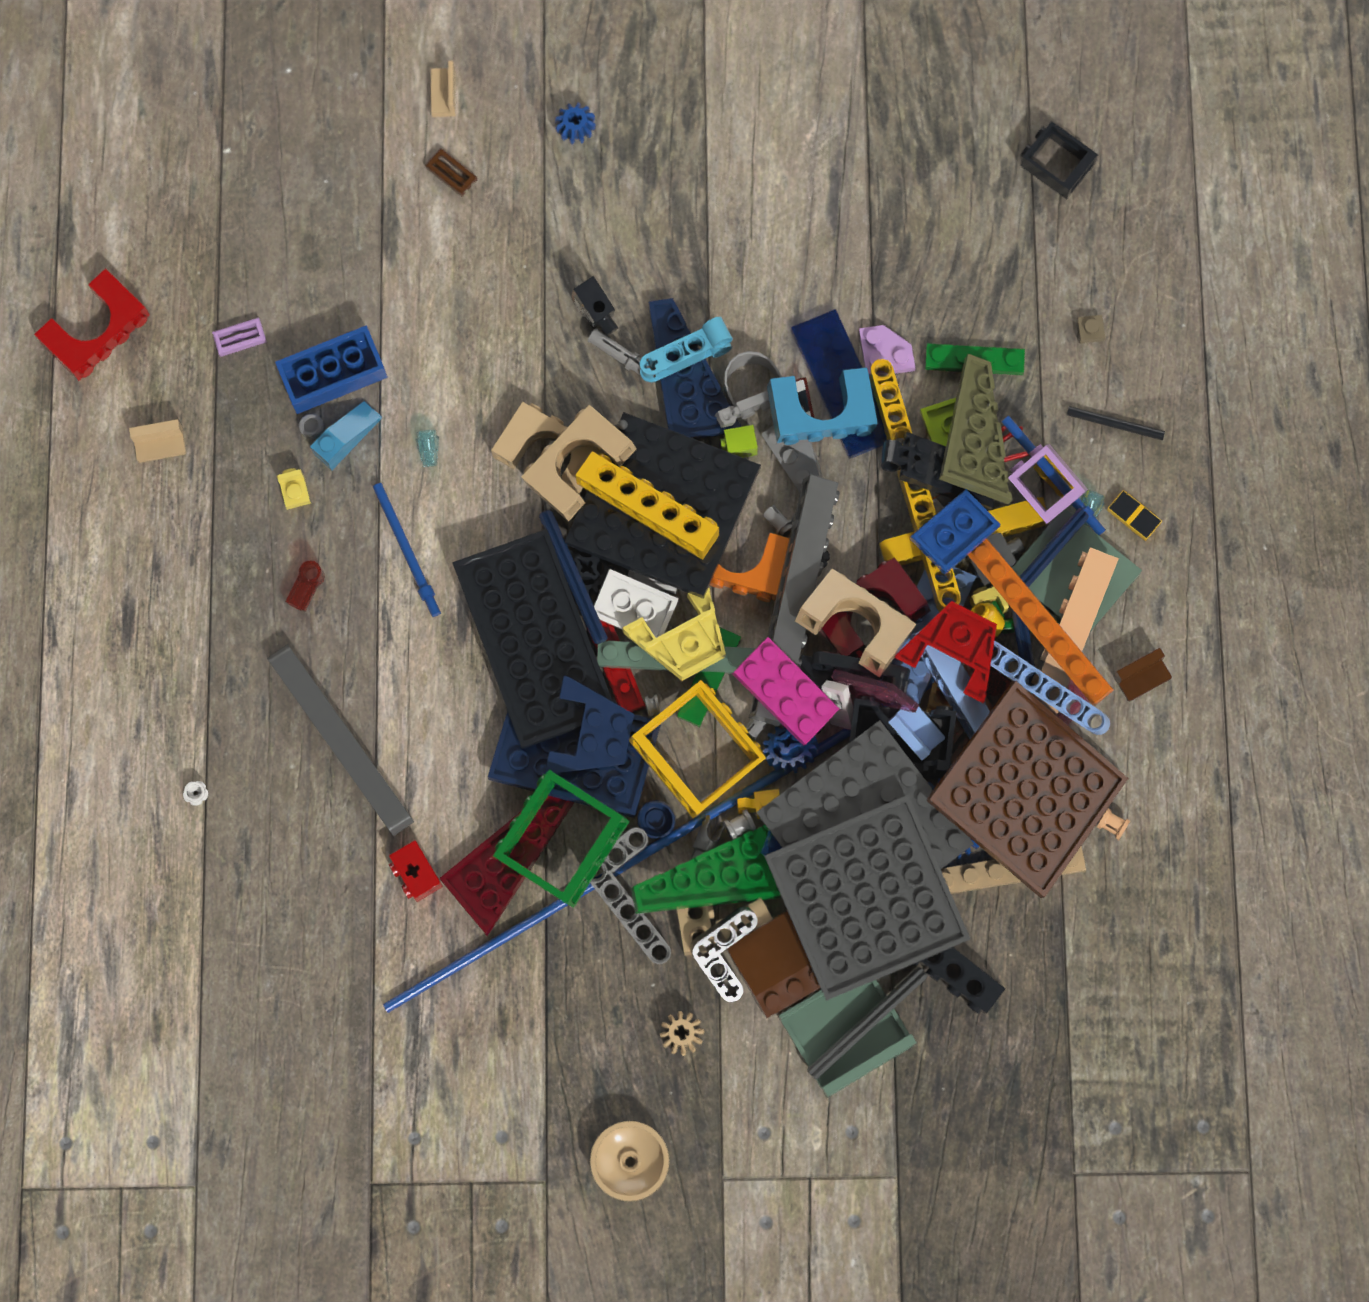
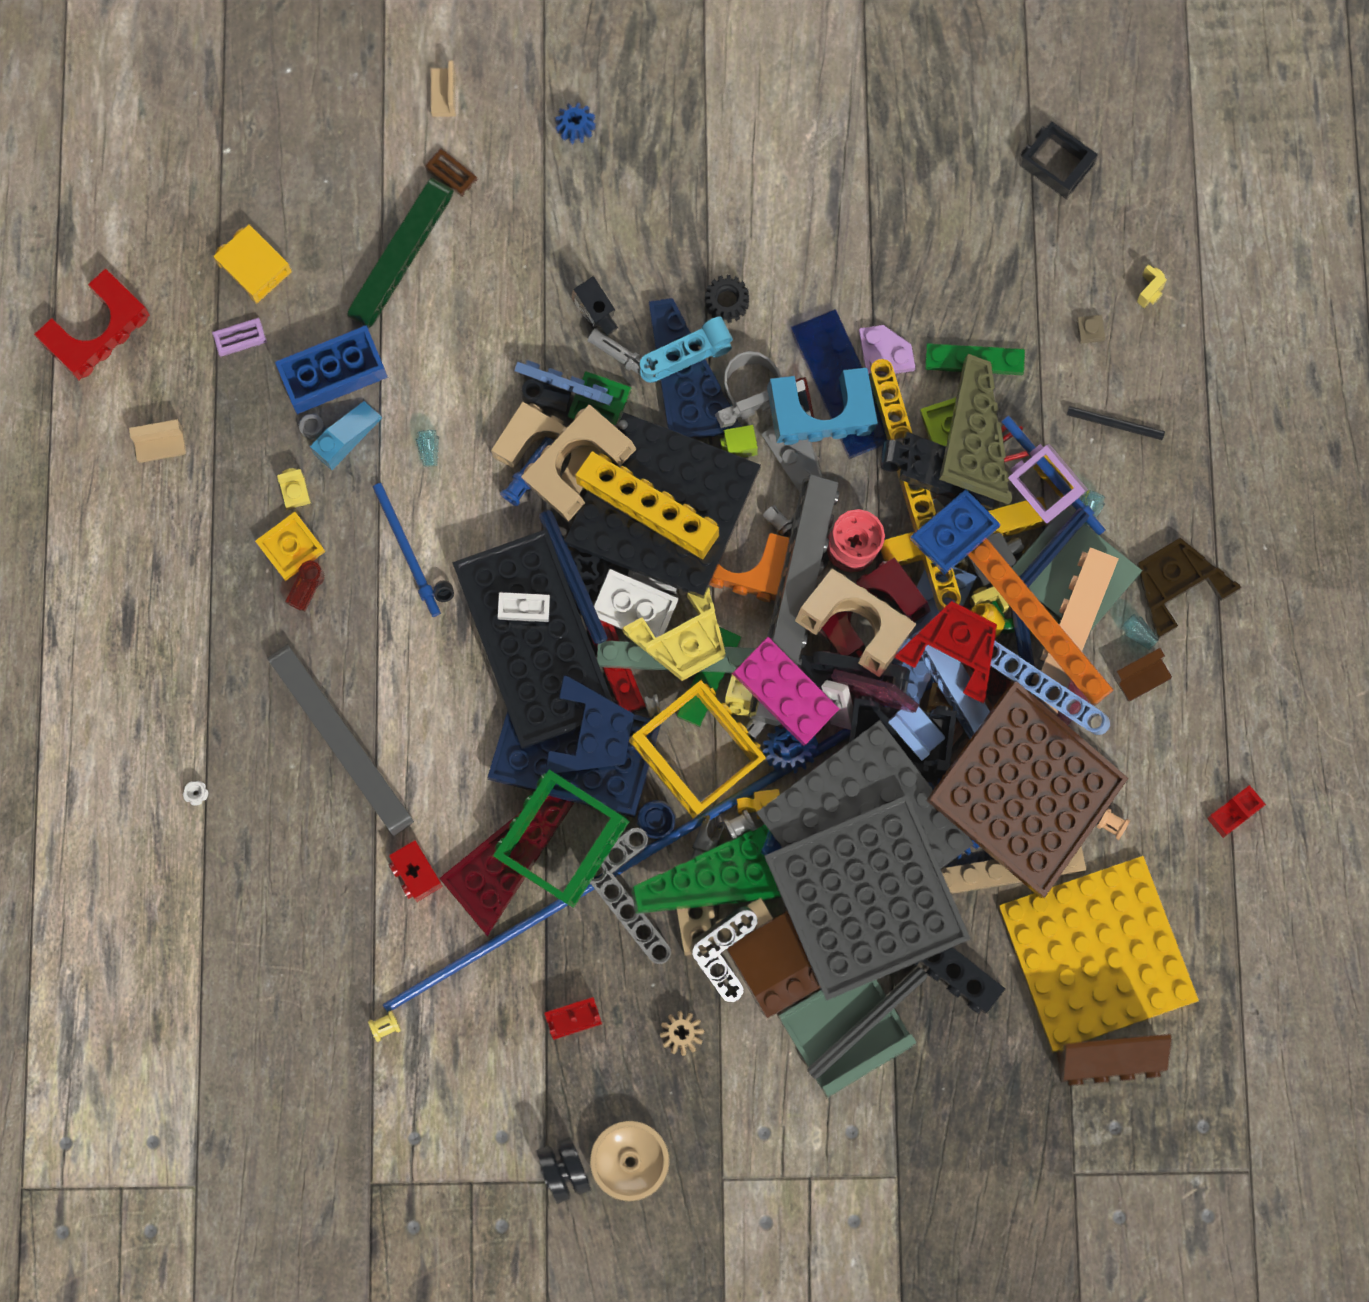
(252, 263): none -> yellow panel
(289, 545): none -> yellow plate
(379, 1033): none -> light yellow bush
(400, 253): none -> dark green beam
(443, 591): none -> black hinge
(517, 486): none -> blue pin
(523, 607): none -> white plate
(548, 397): none -> black piece
(555, 378): none -> medium blue wing
(563, 1170): none -> black wheel
(573, 1018): none -> red hinge
(611, 412): none -> green slope
(733, 286): none -> black tyre
(738, 697): none -> light yellow bracket
(864, 531): none -> coral wheel
(1098, 954): none -> yellow plate
(1114, 1058): none -> reddish brown slope
(1134, 515): black tile -> none
(1139, 631): none -> clear light blue cone
(1152, 291): none -> light yellow bracket
(1174, 572): none -> dark brown wing
(1236, 811): none -> red slope

